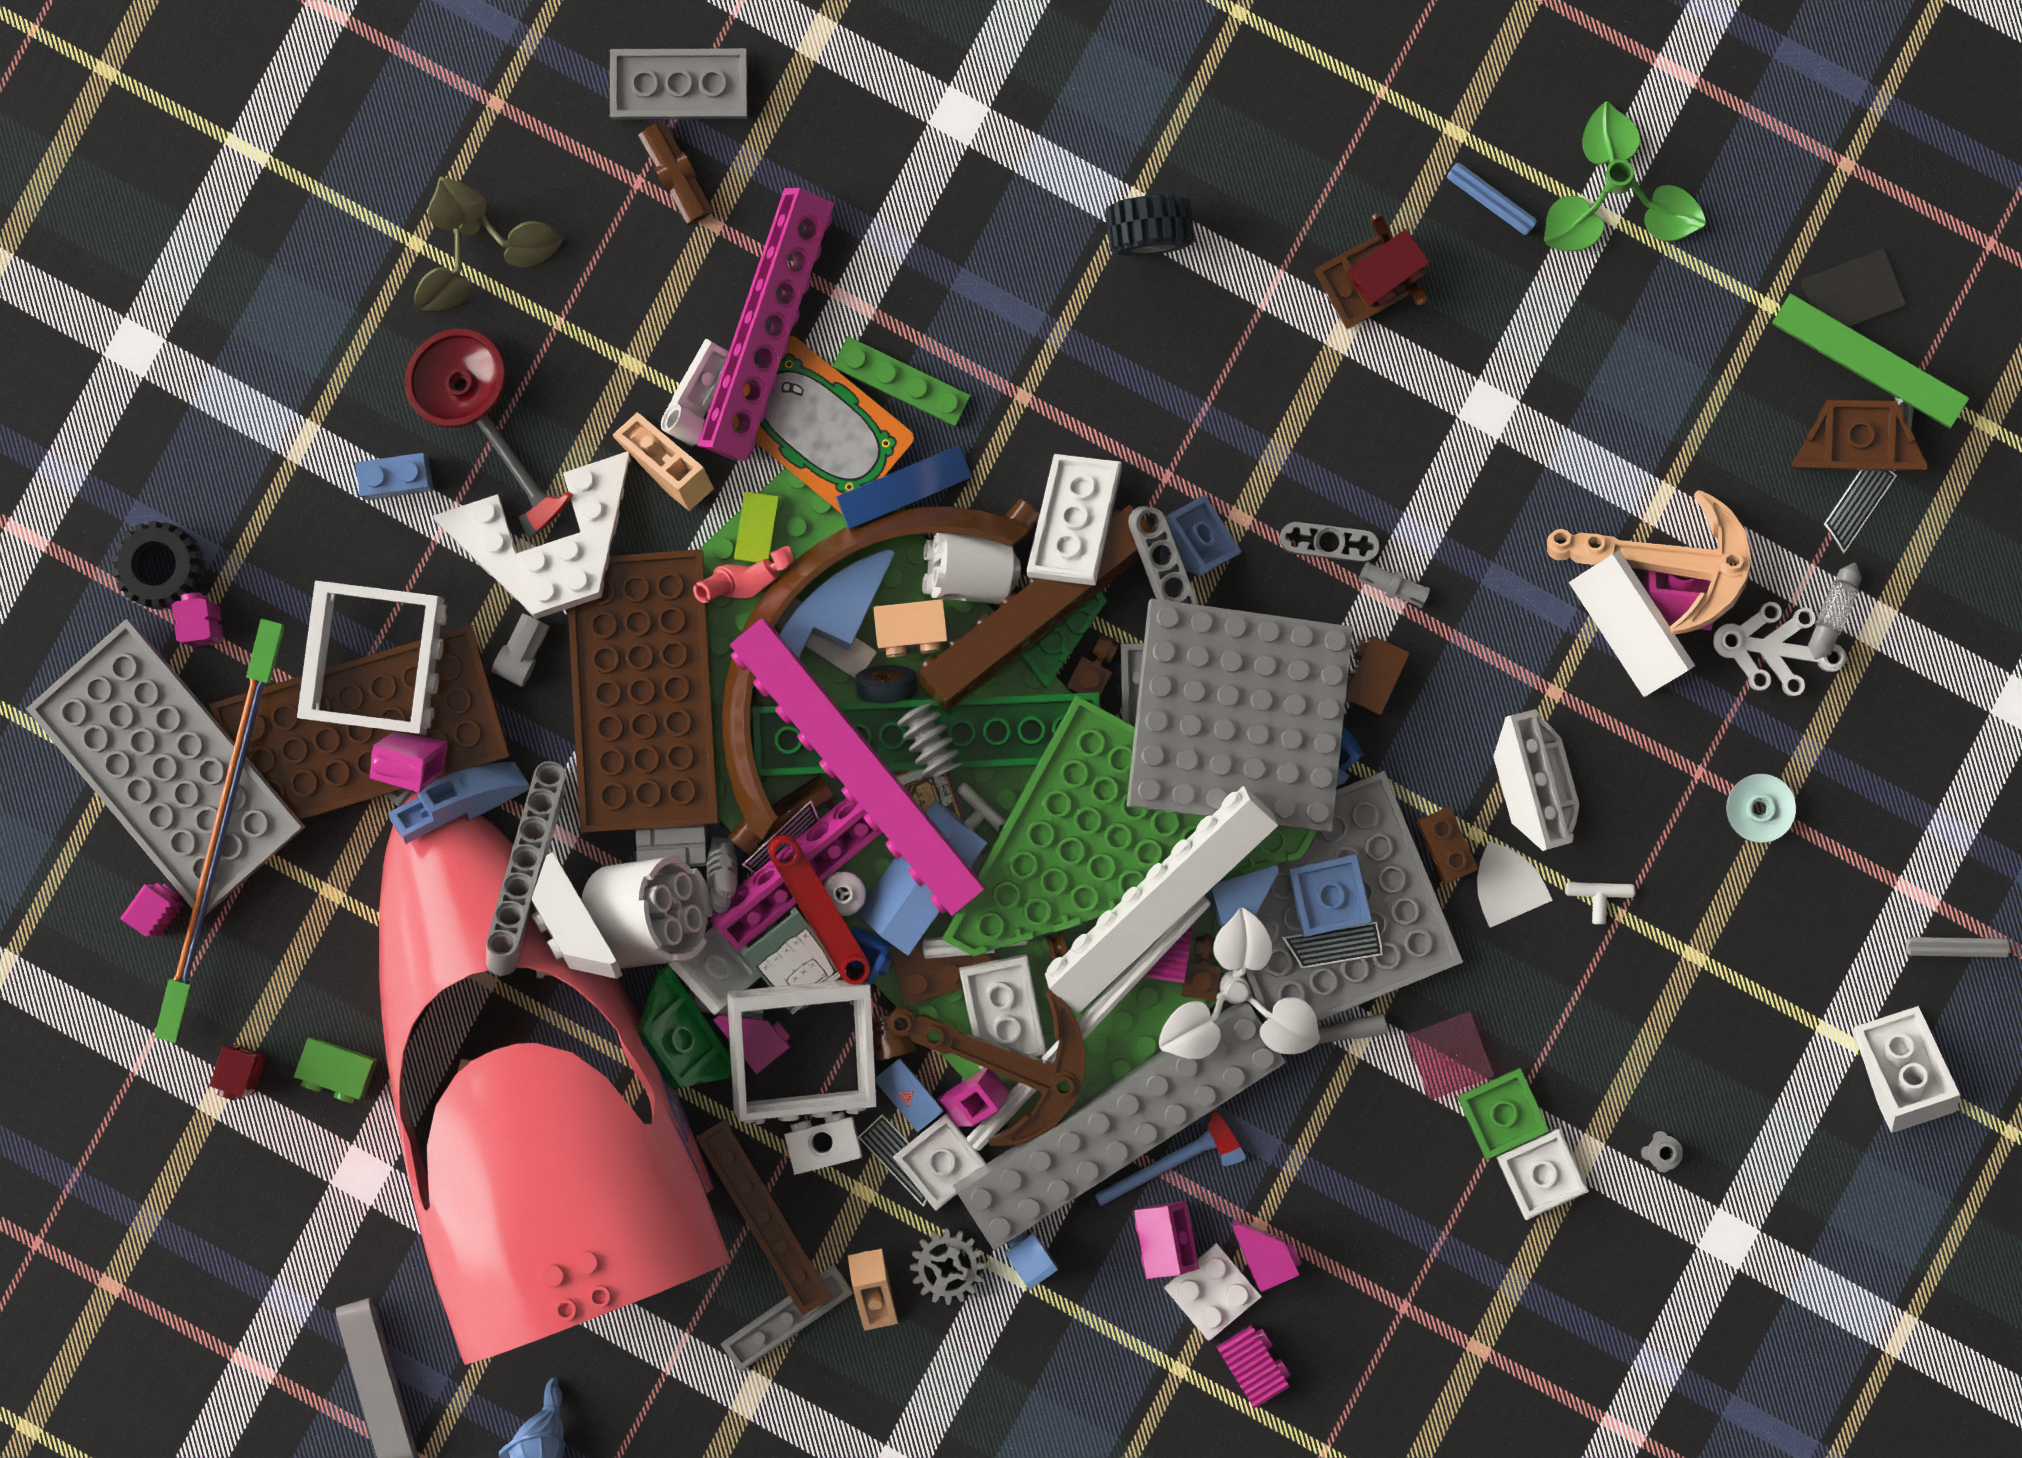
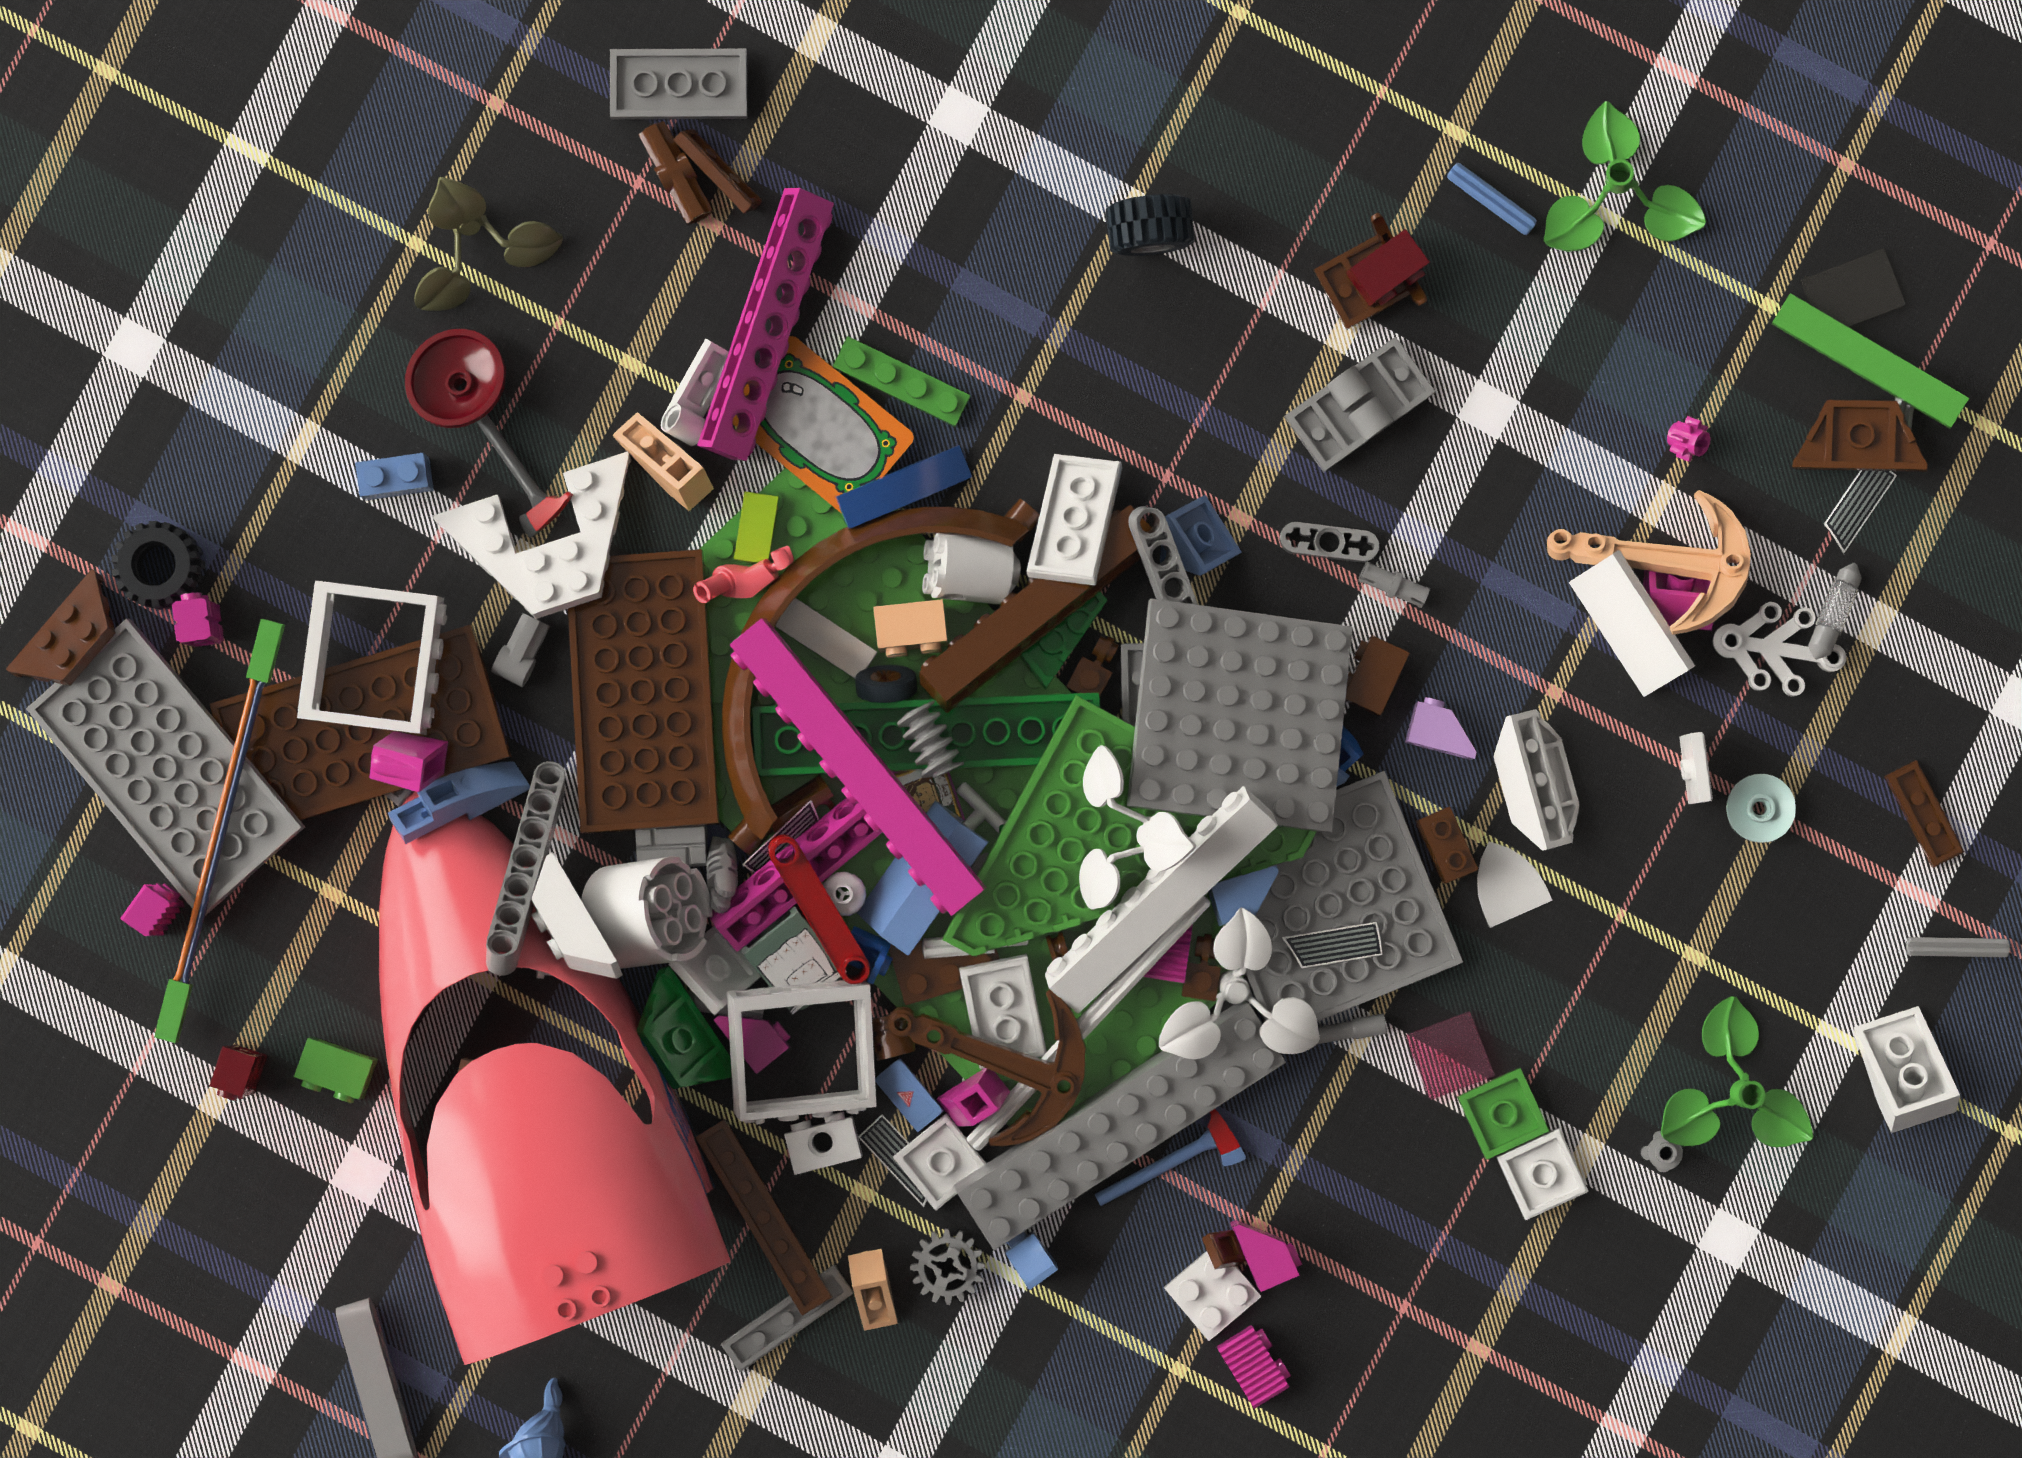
(69, 636): none -> reddish brown wing
(718, 170): none -> reddish brown tile
(838, 605): medium blue slope -> none
(1160, 836): none -> white plant
(1166, 1239): brick -> none
(1223, 1249): none -> reddish brown tile
(1329, 895): medium blue plate -> none
(1359, 404): none -> light grey plate
(1438, 730): none -> lavender slope
(1599, 892): white piece -> none
(1688, 438): none -> dark pink gear
(1695, 768): none -> white plate
(1780, 1116): none -> bright green plant
(1924, 814): none -> reddish brown tile

